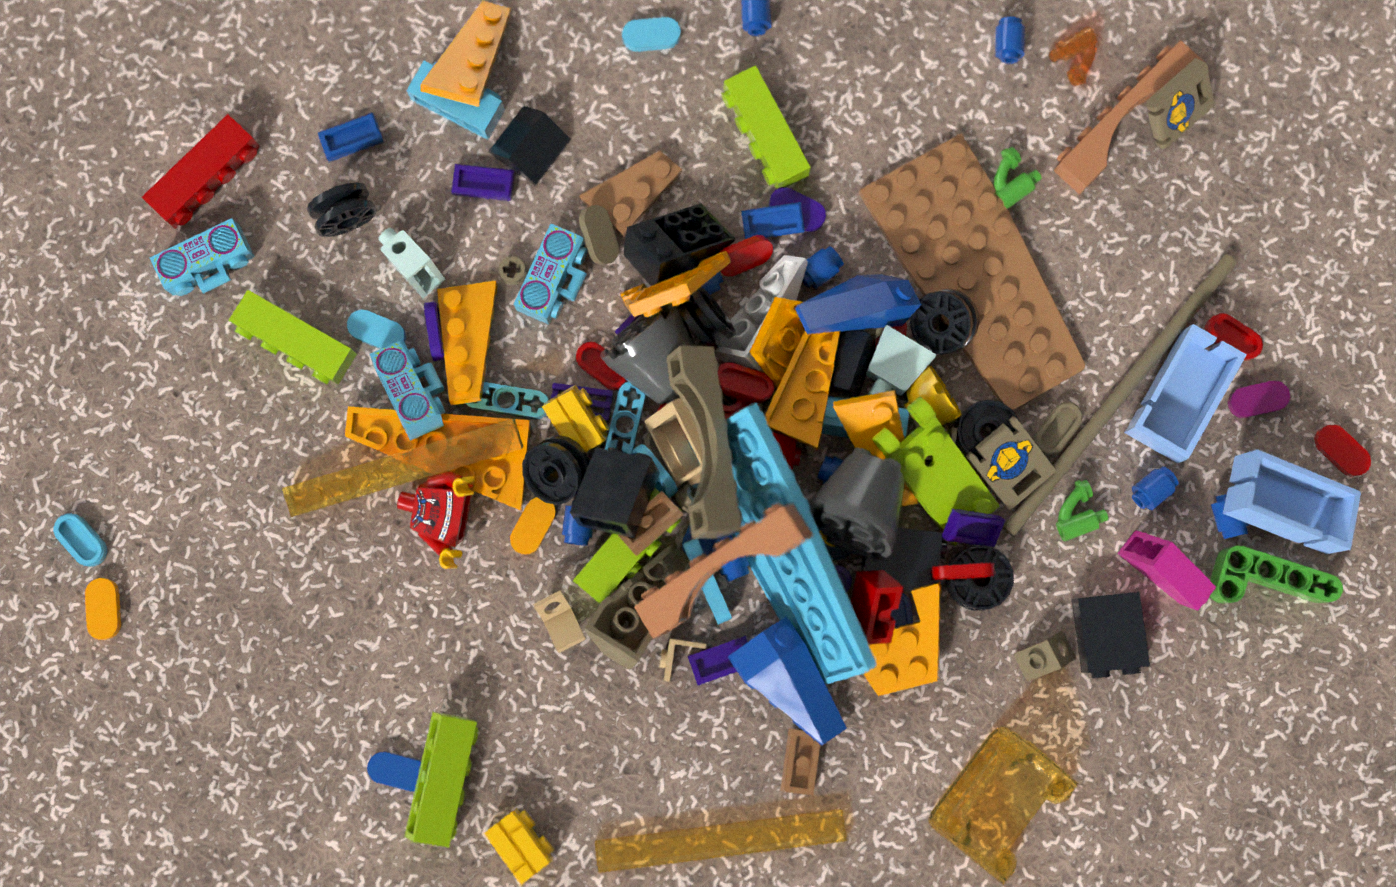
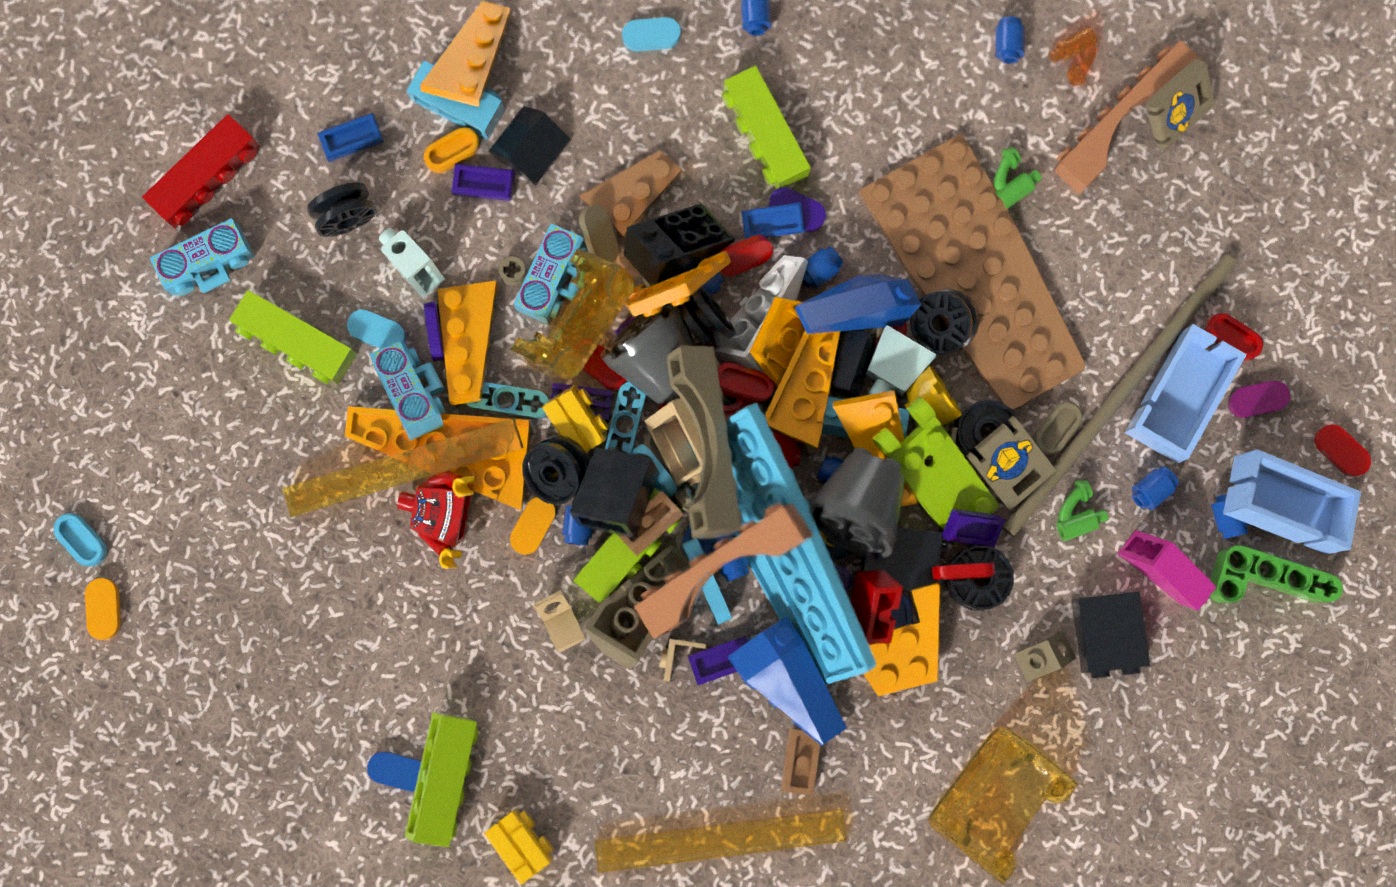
(451, 150): none -> light orange tile
(601, 296): none -> clear yellow windscreen

